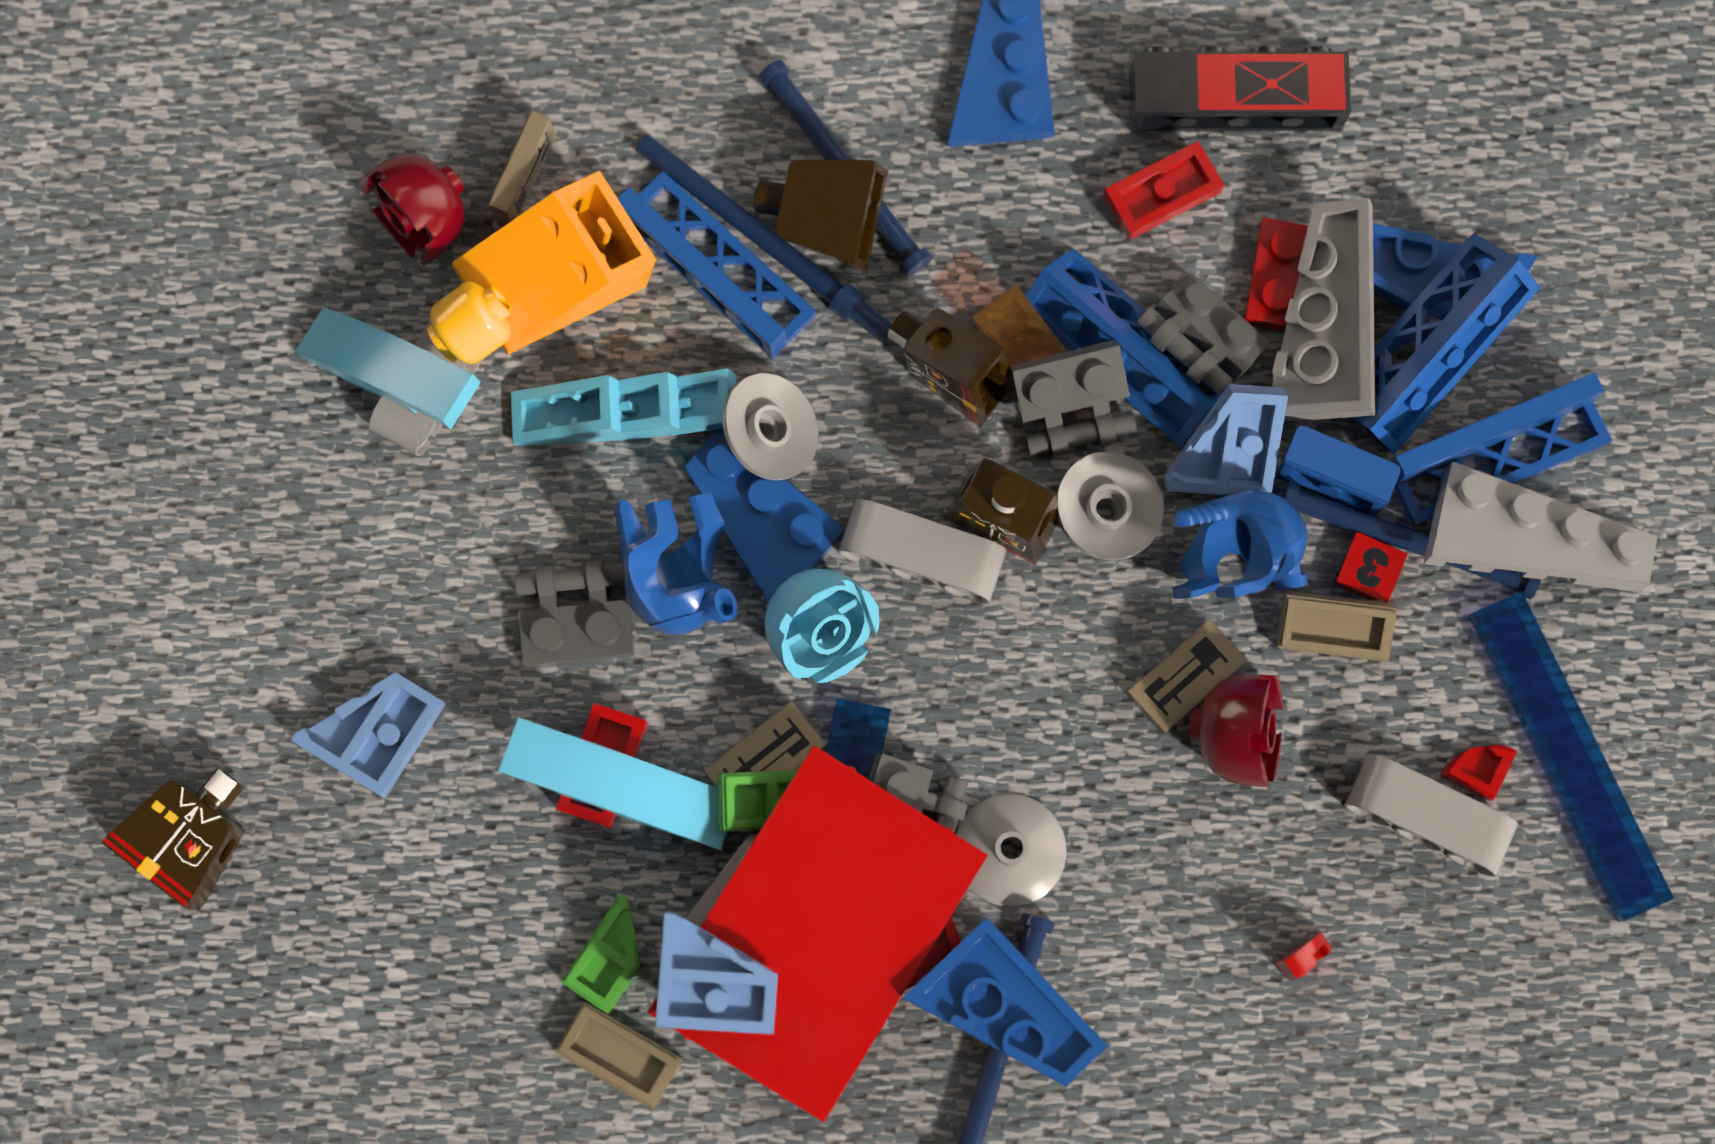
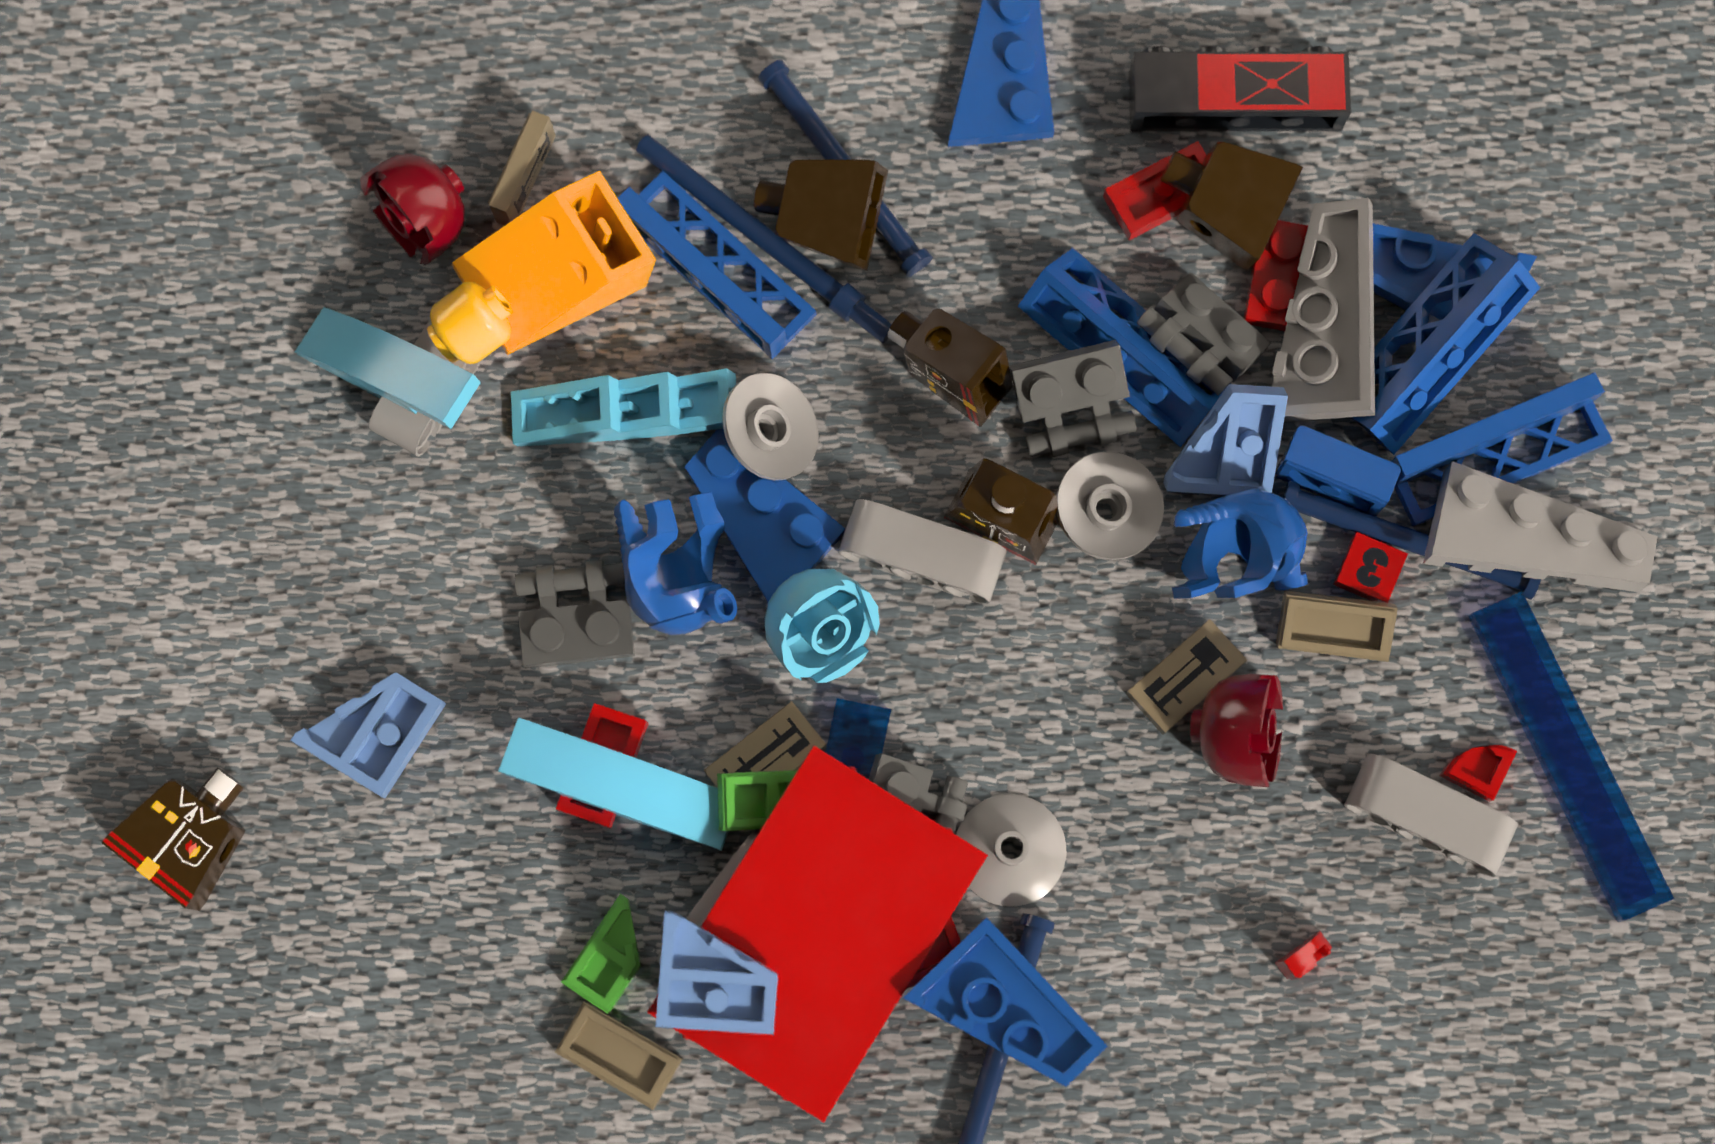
(1017, 327): clear orange plate -> none
(1232, 198): none -> dark brown torso

